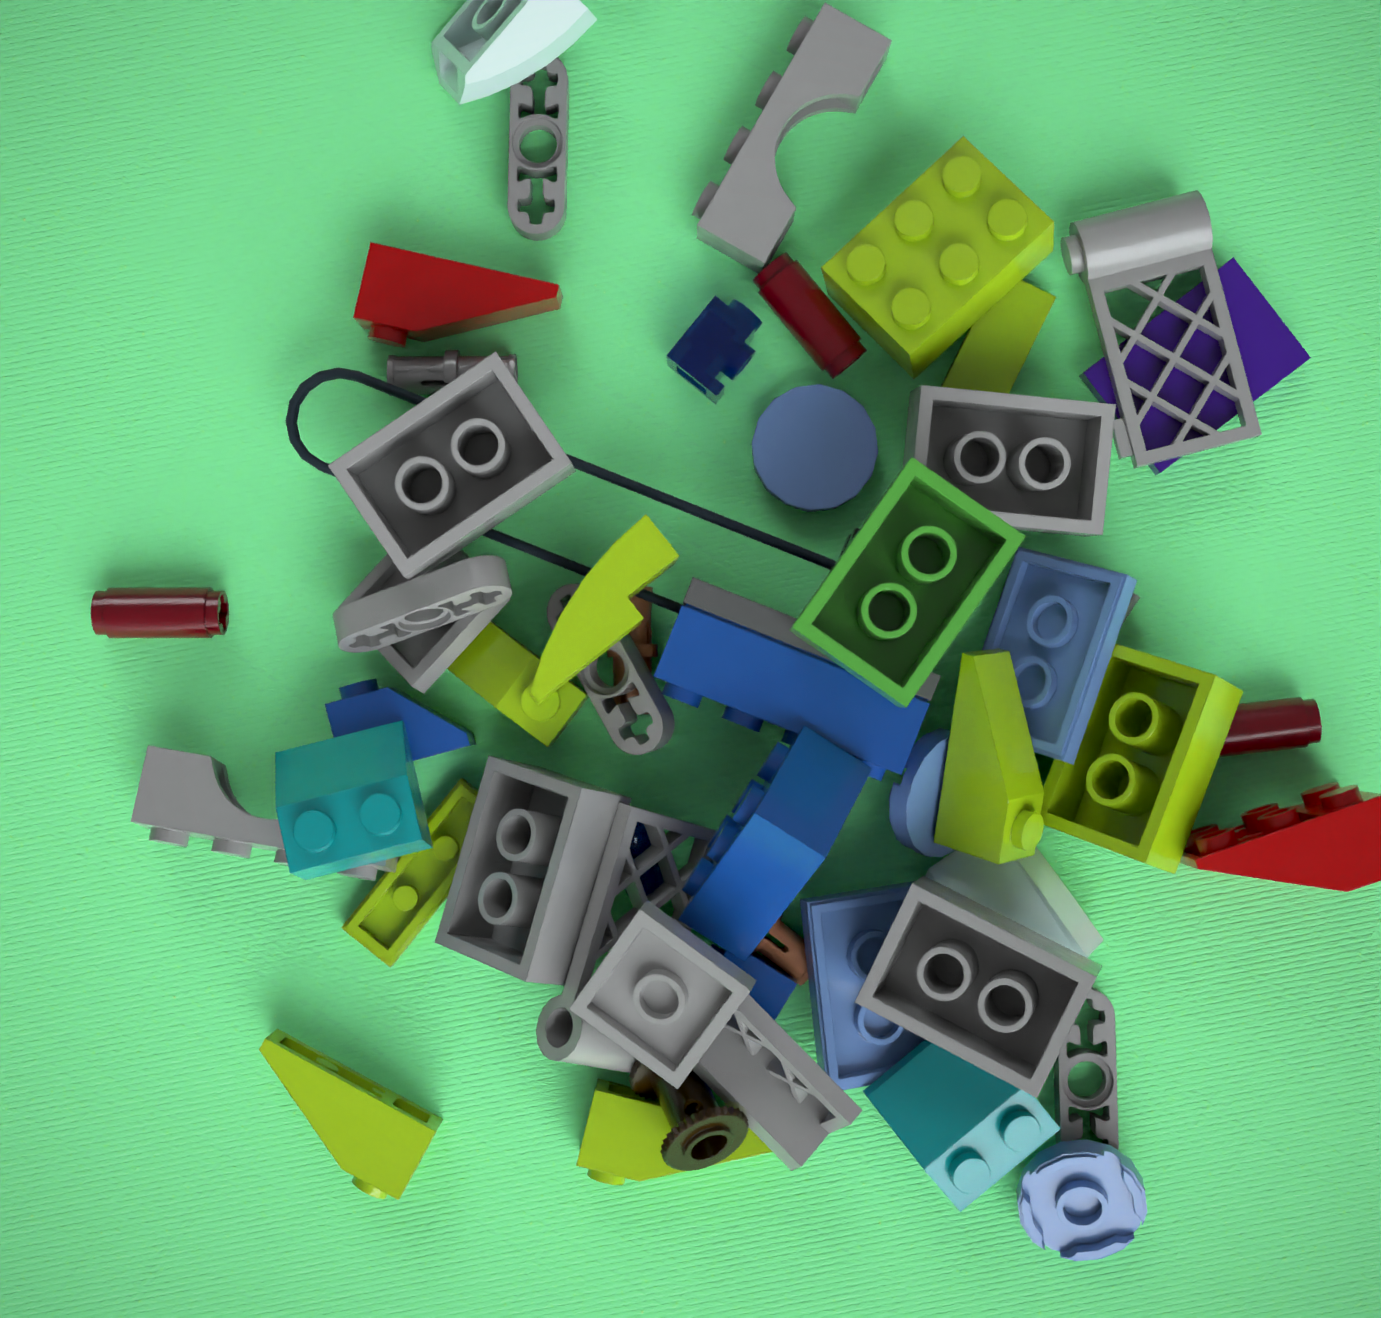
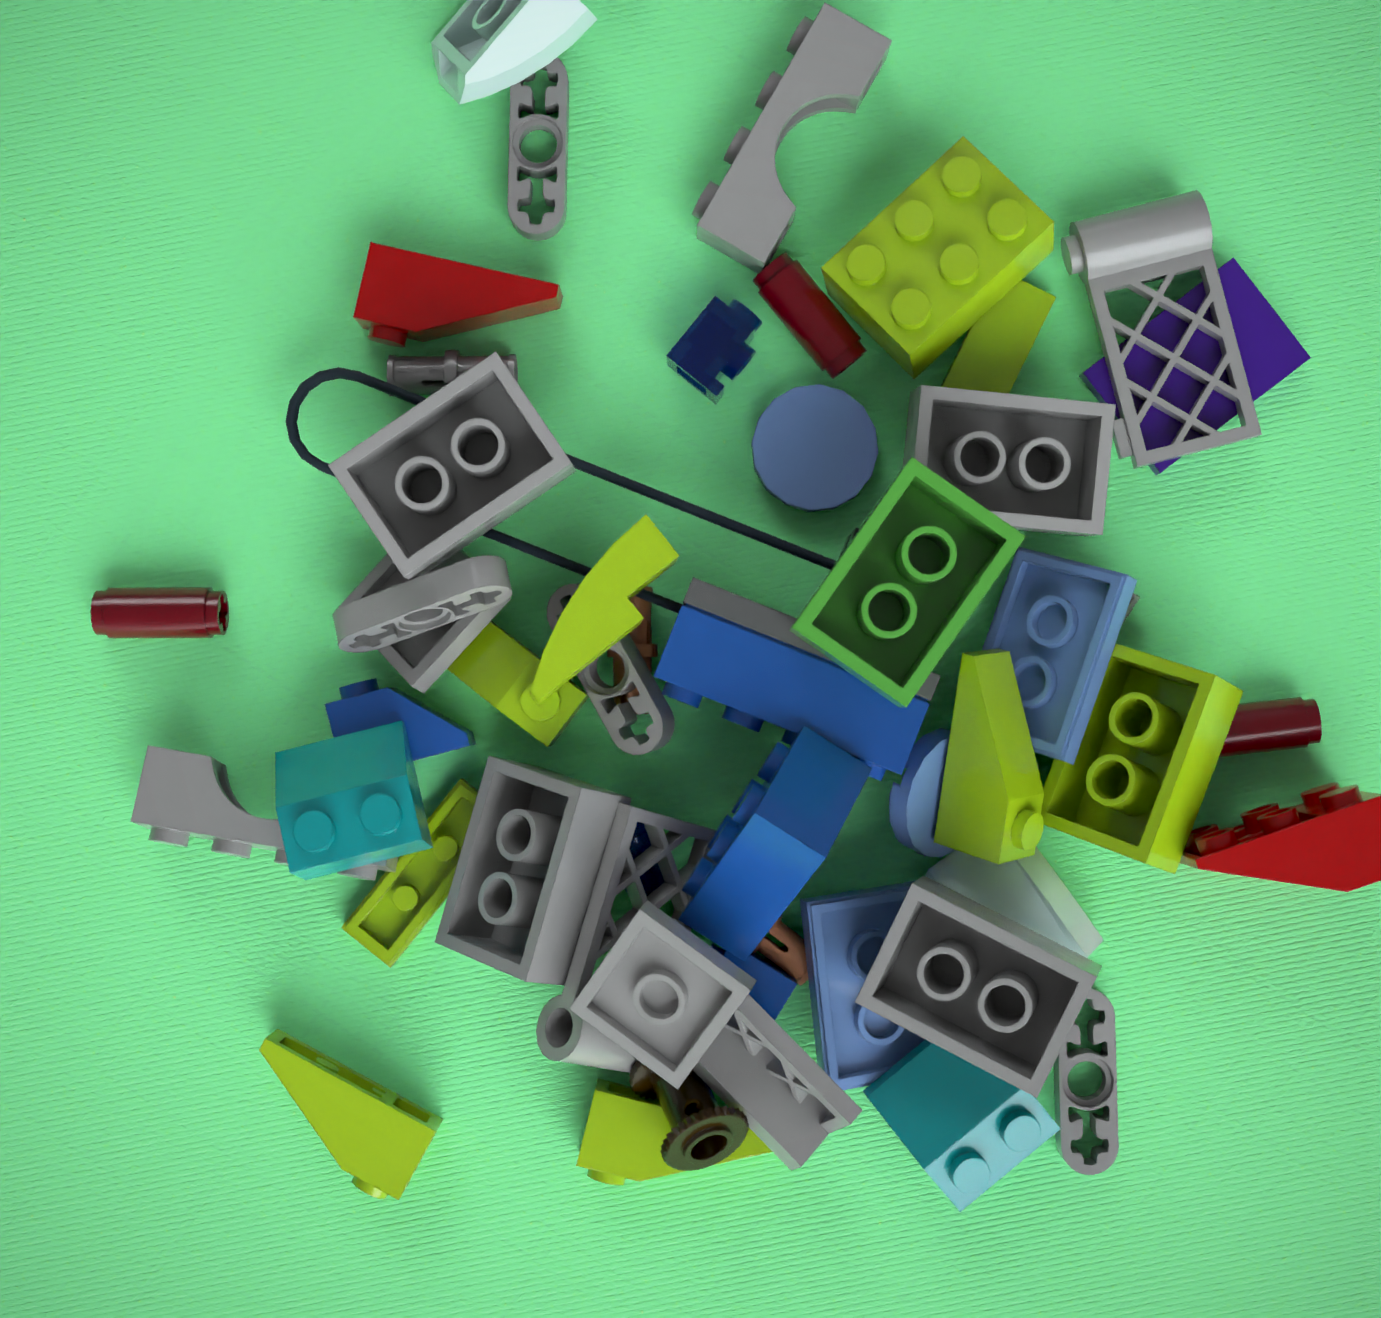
(1081, 1199): medium blue tile -> none

